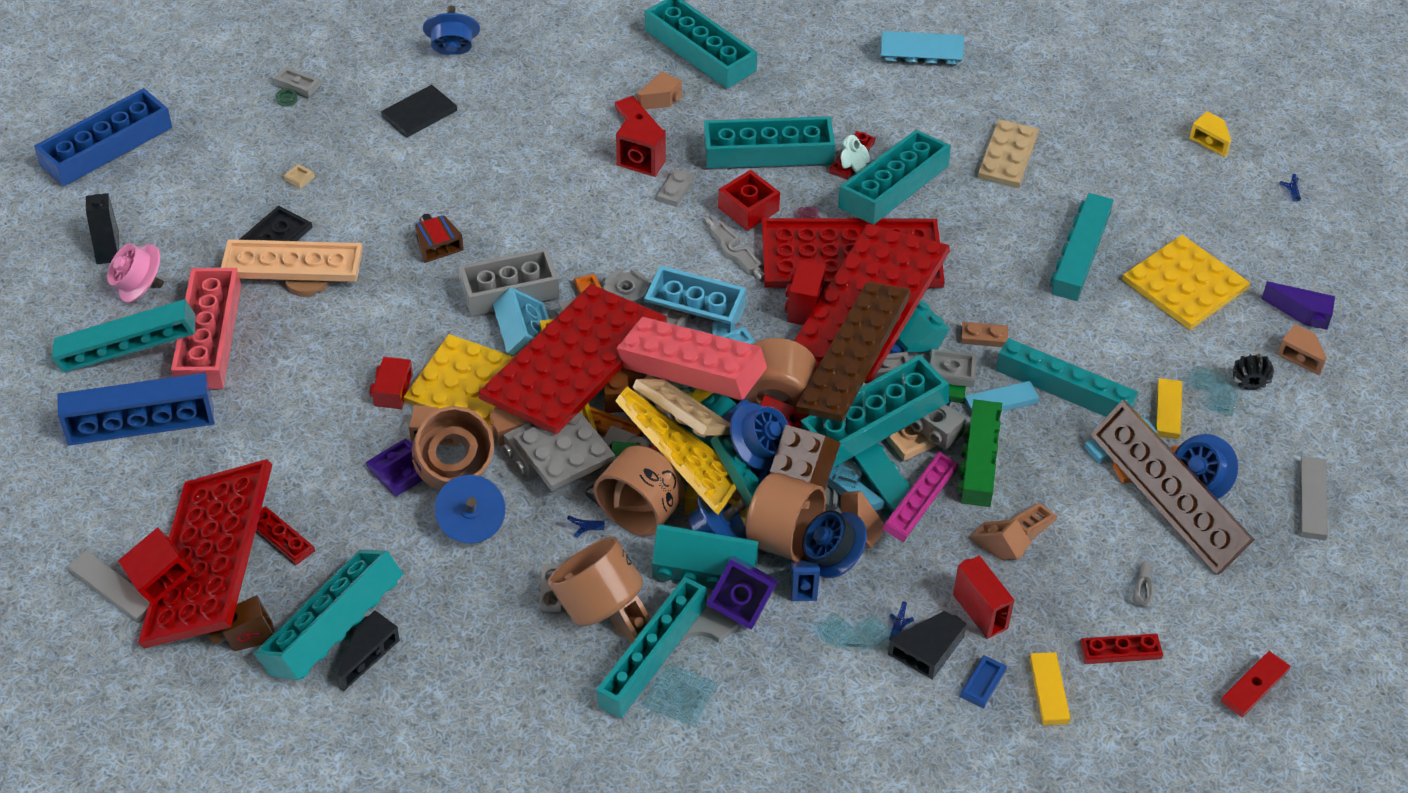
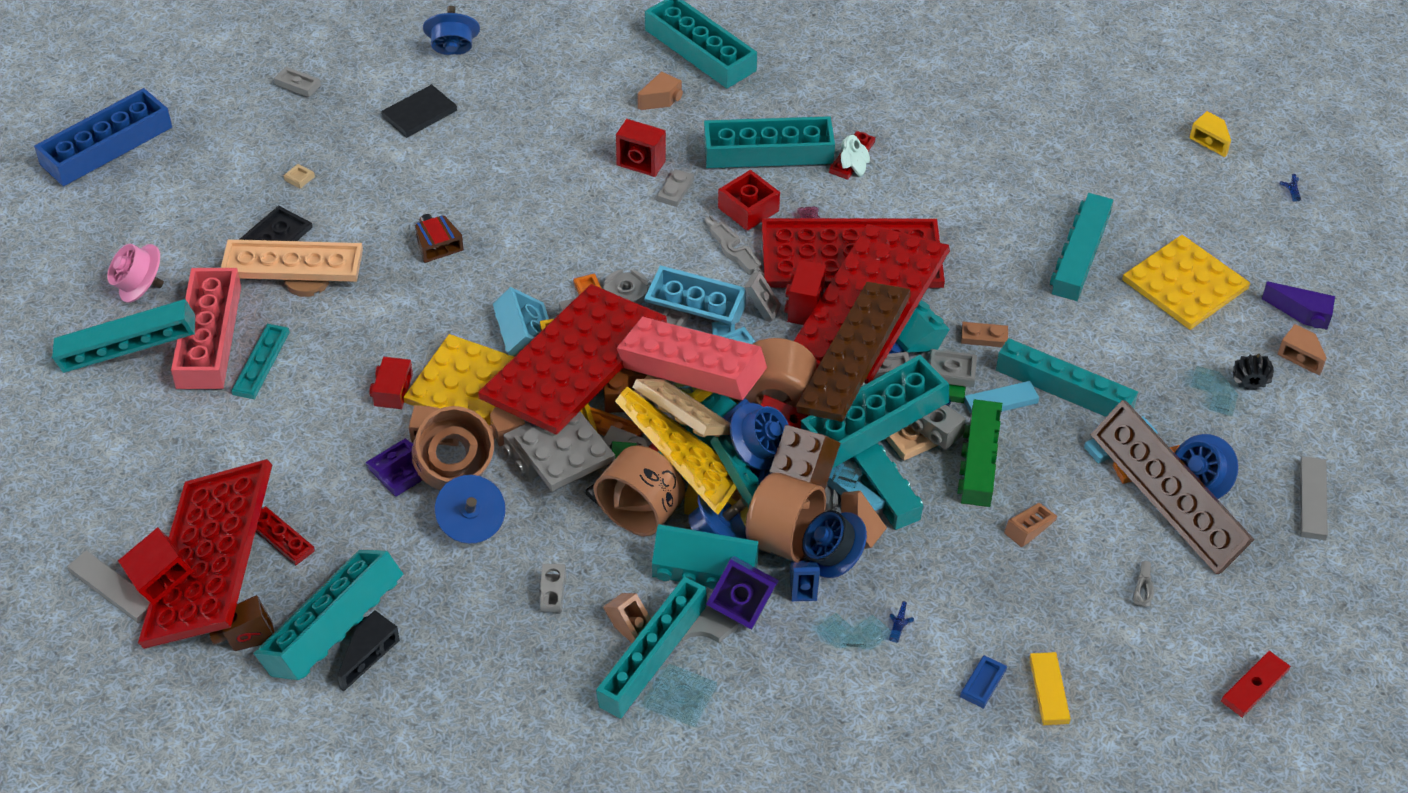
(102, 227): black slope -> none
(135, 409): blue brick -> none
(260, 361): none -> teal tile
(286, 97): clear green tile -> none
(489, 279): light grey brick -> none
(586, 525): clear blue bar -> none
(596, 582): nougat piece -> none
(633, 110): red tile -> none
(762, 296): none -> light grey plate
(894, 176): teal brick -> none
(920, 497): dark pink tile -> none
(922, 46): medium azure slope -> none
(928, 643): black slope -> none
(983, 596): red brick -> none
(1002, 538): nougat slope -> none
(1008, 153): tan plate -> none
(1121, 648): red tile -> none
(1169, 408): yellow tile -> none

